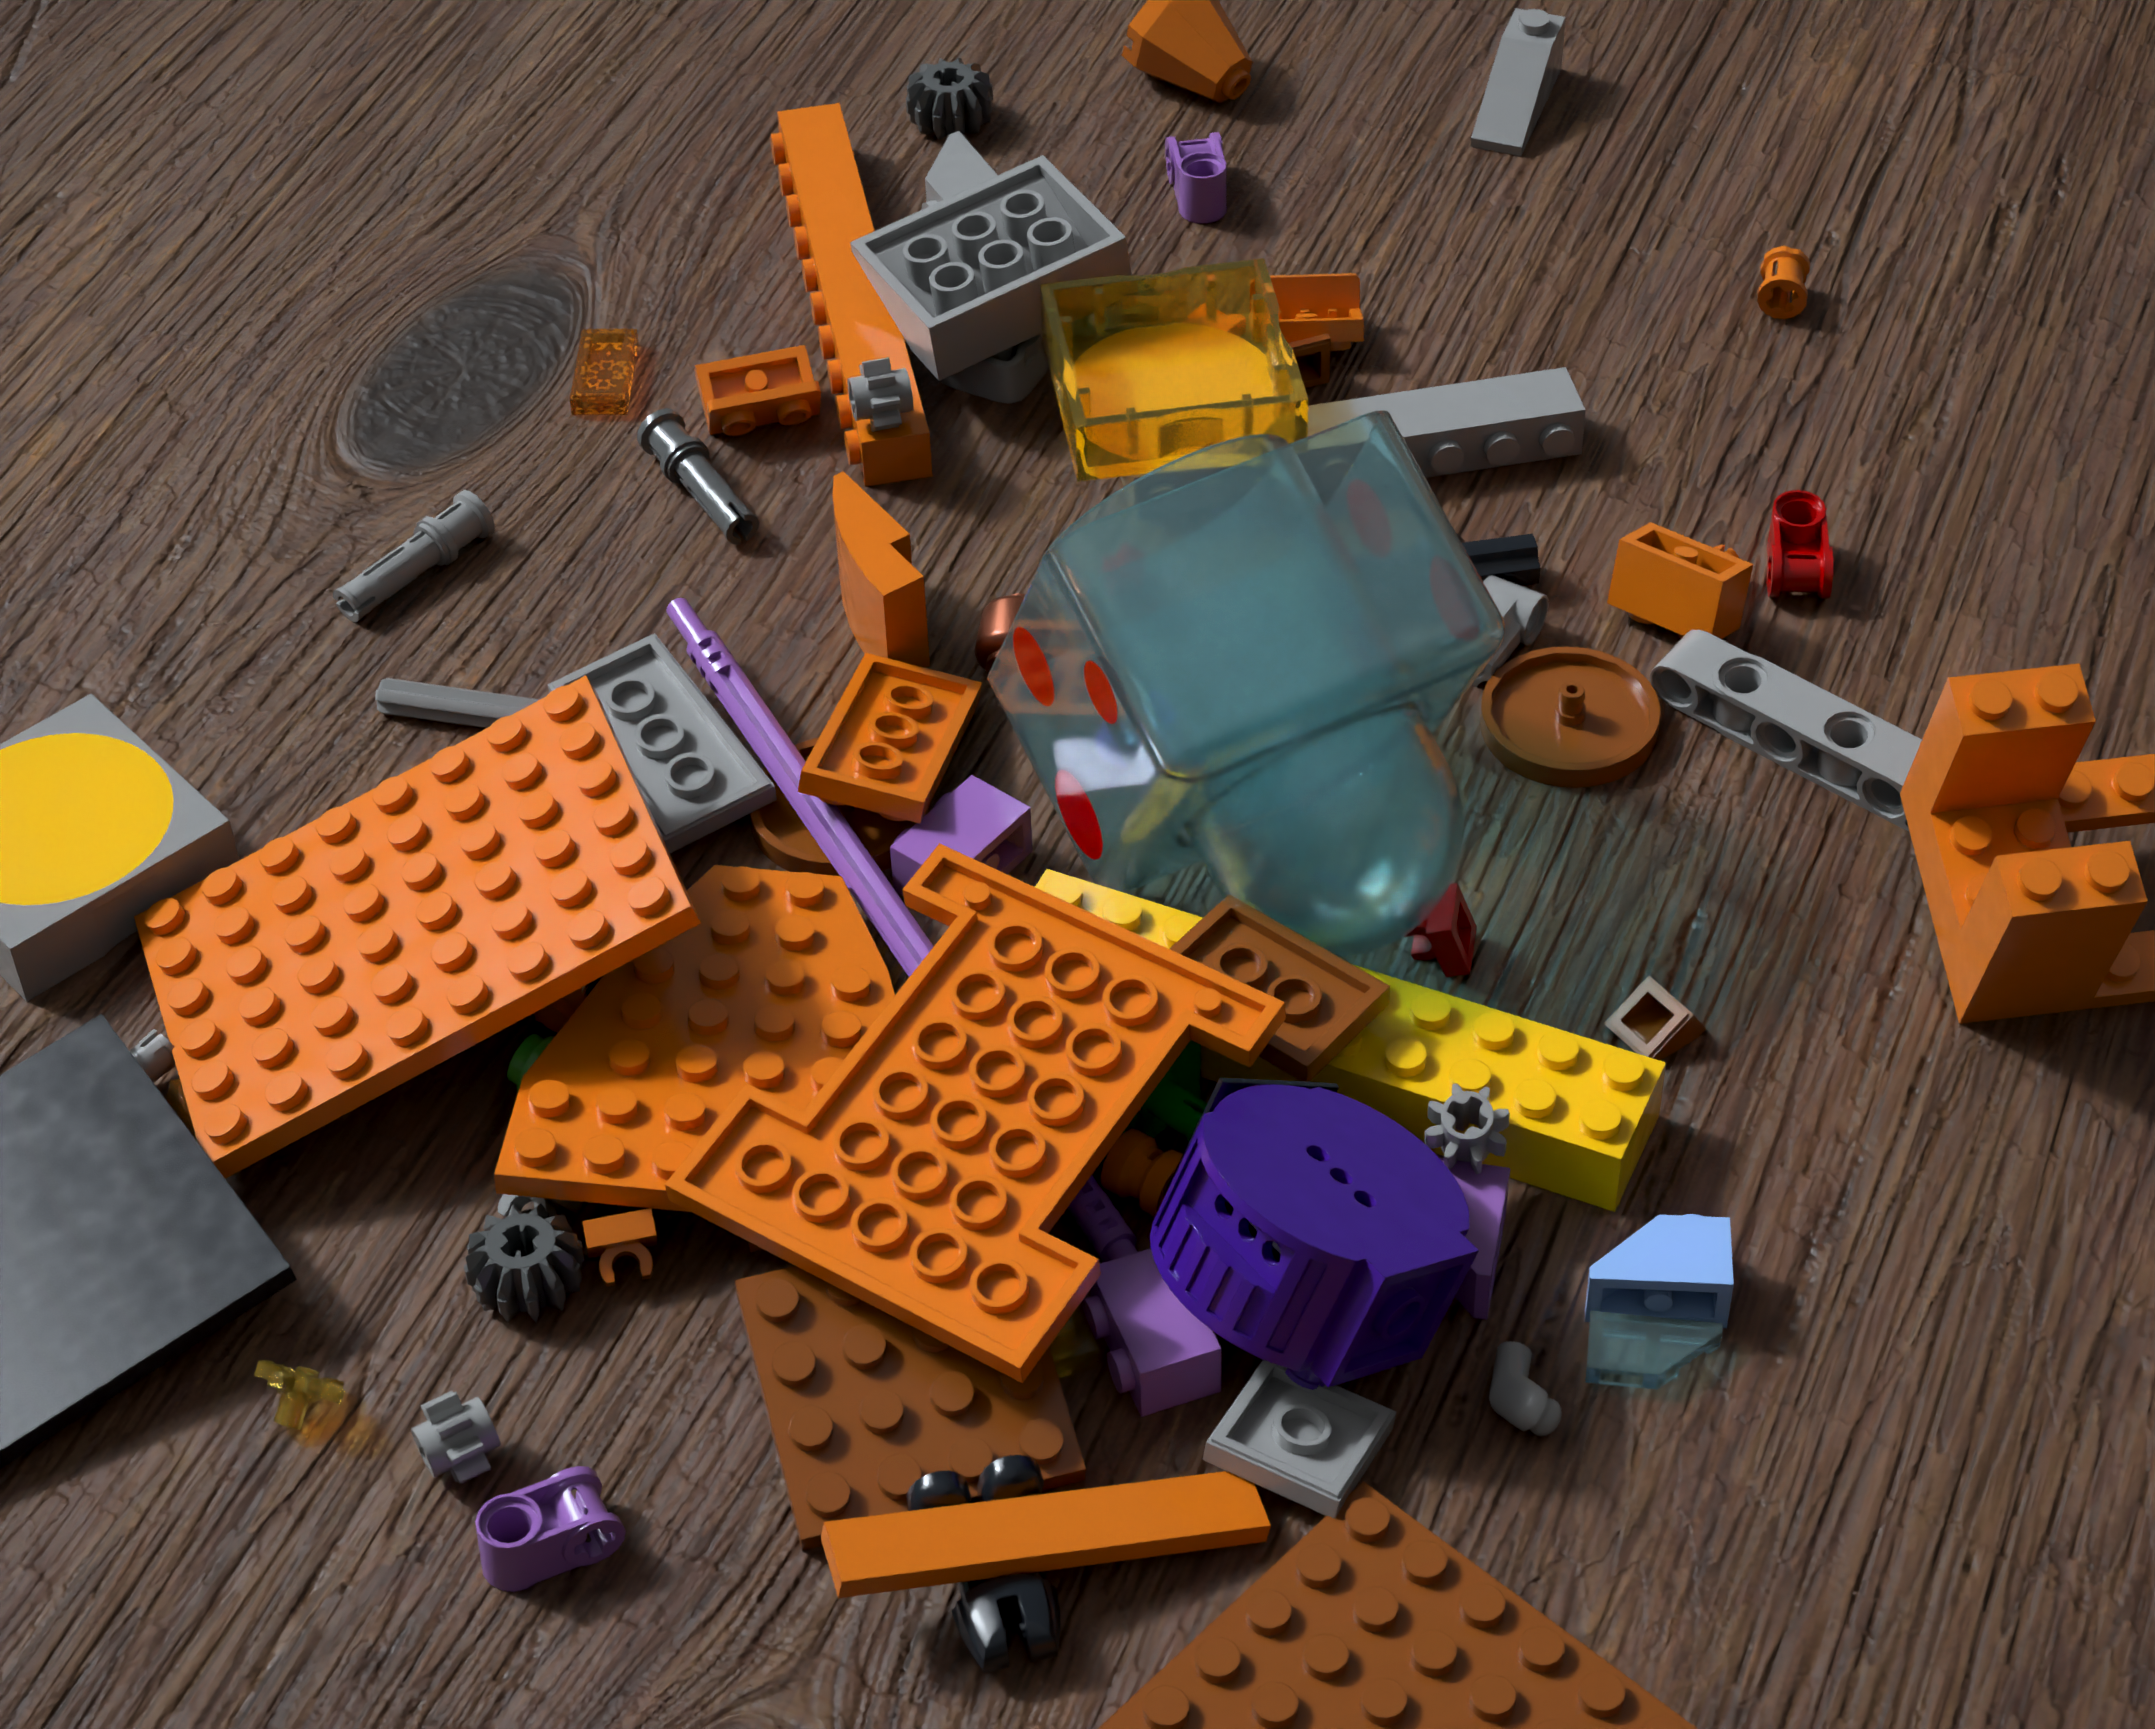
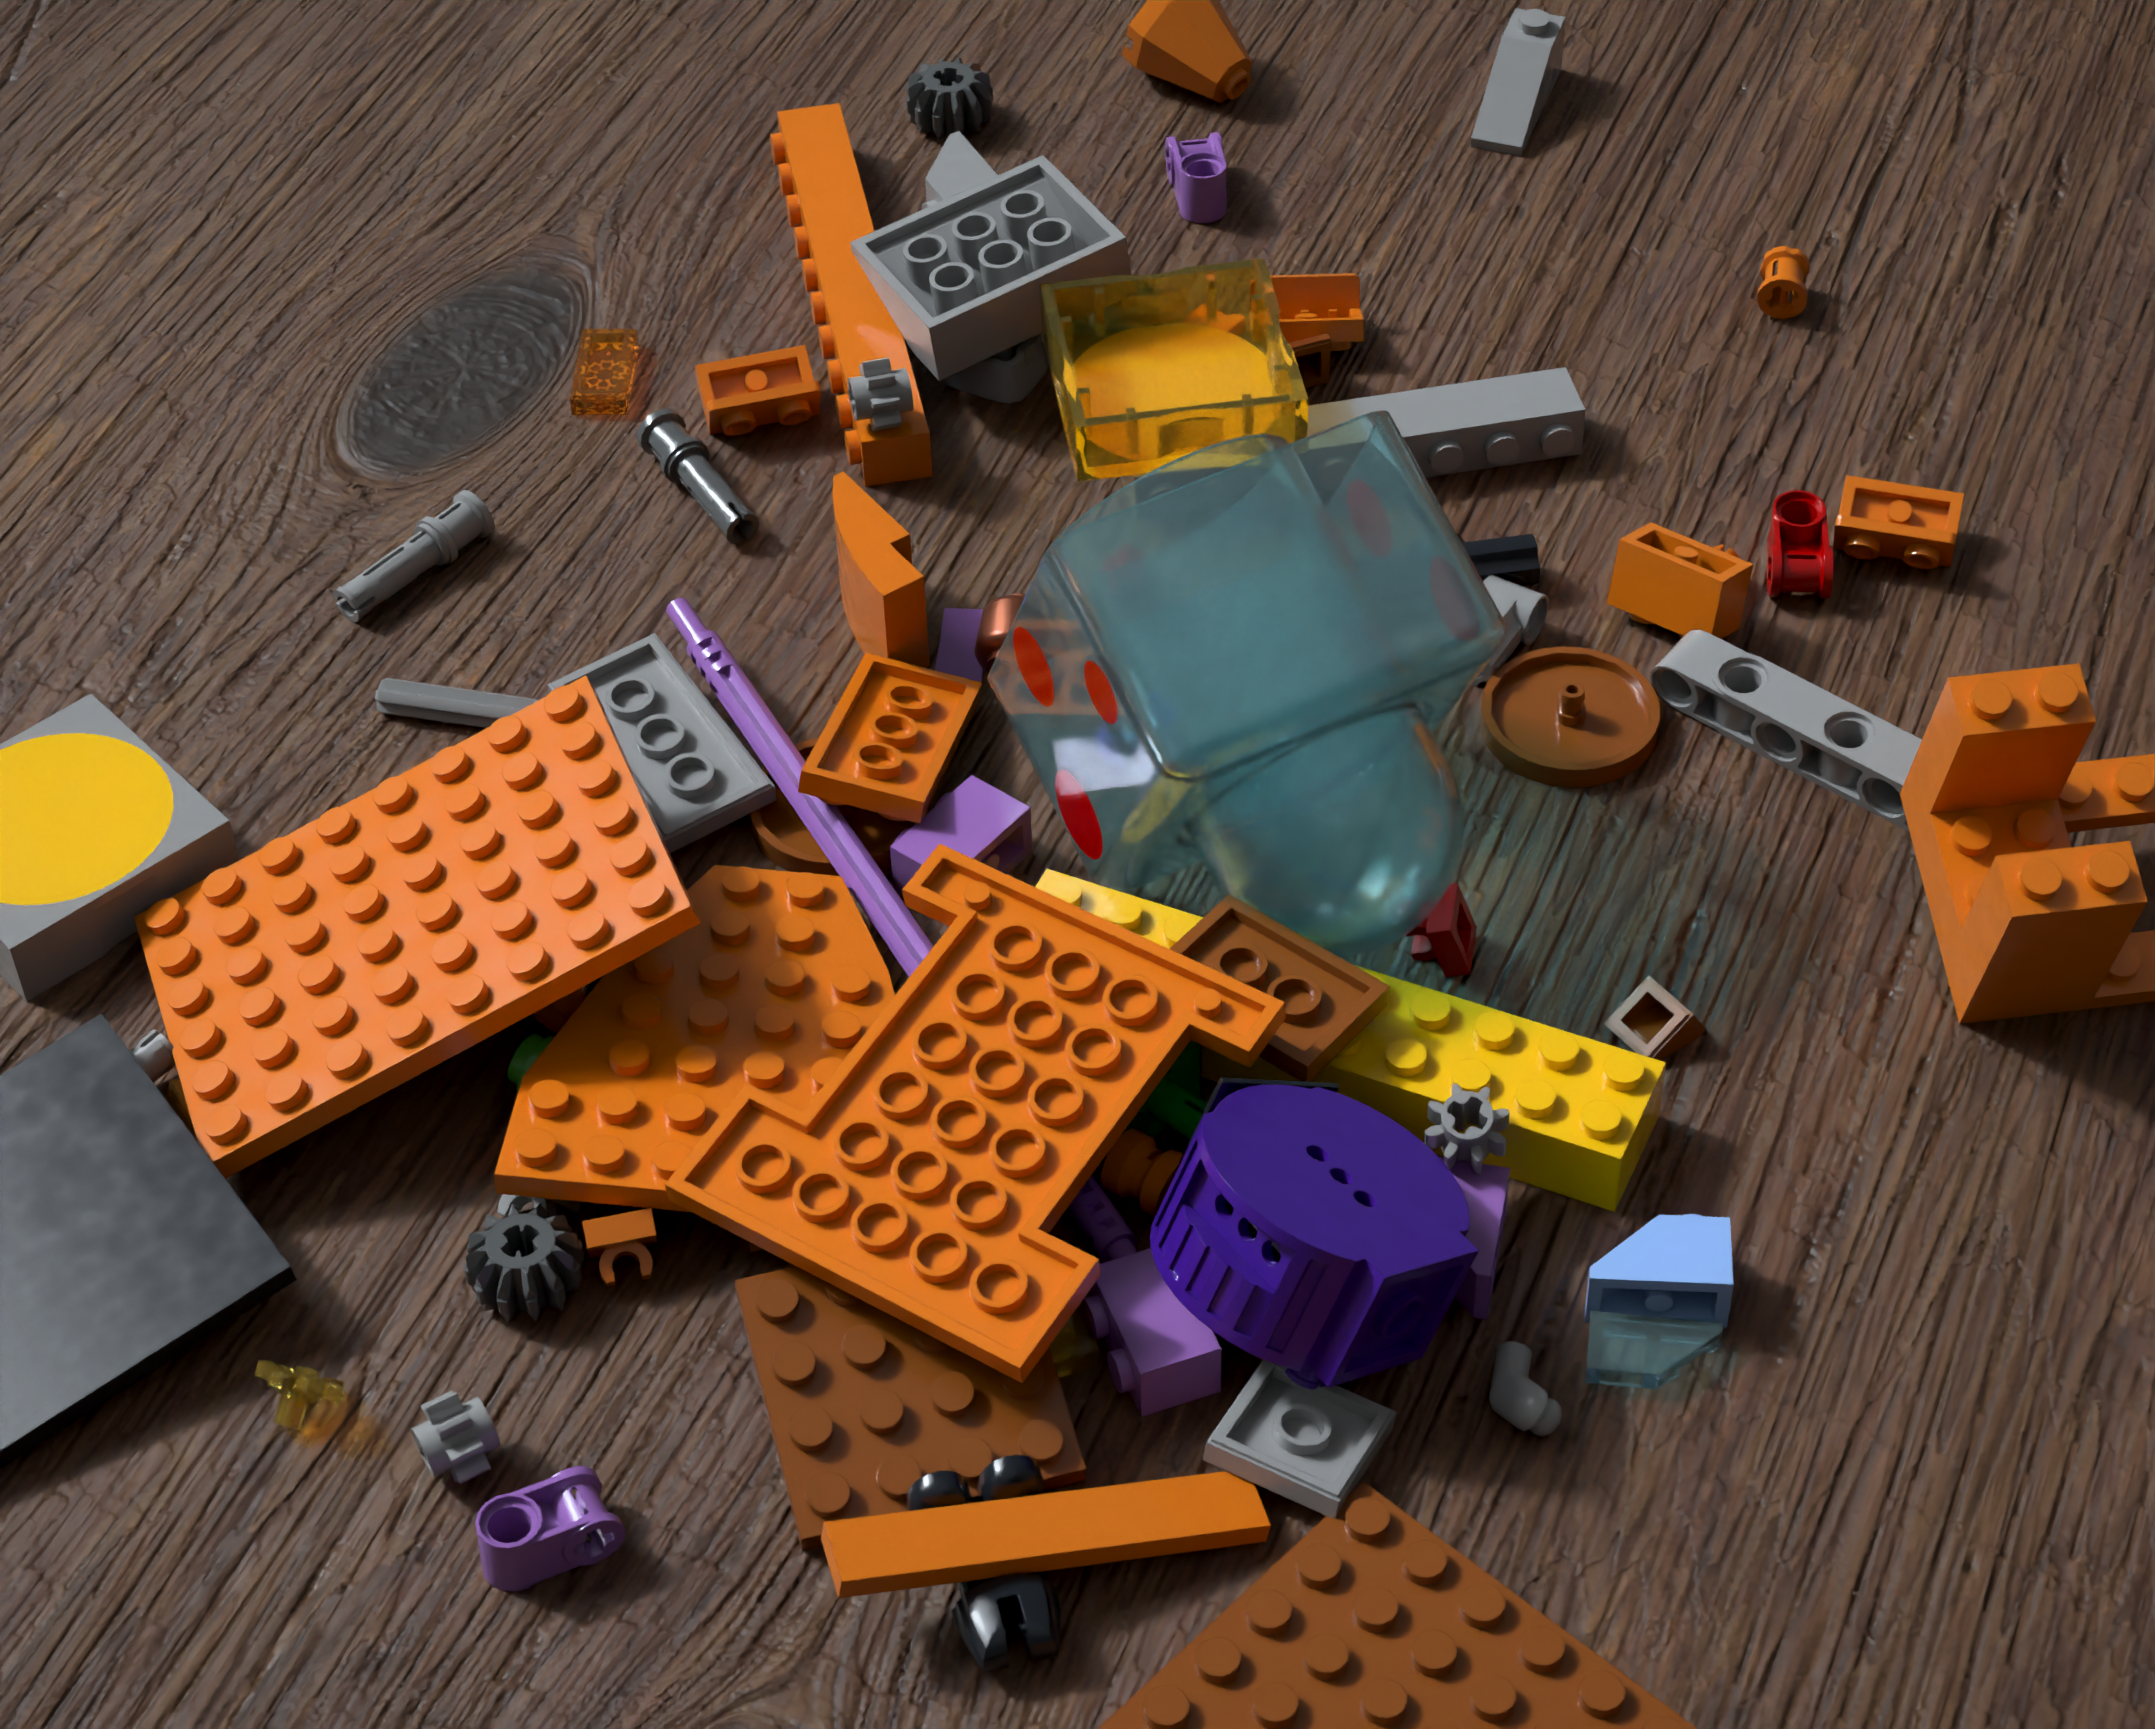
(958, 643): none -> medium lavender sticker
(1898, 522): none -> orange bracket

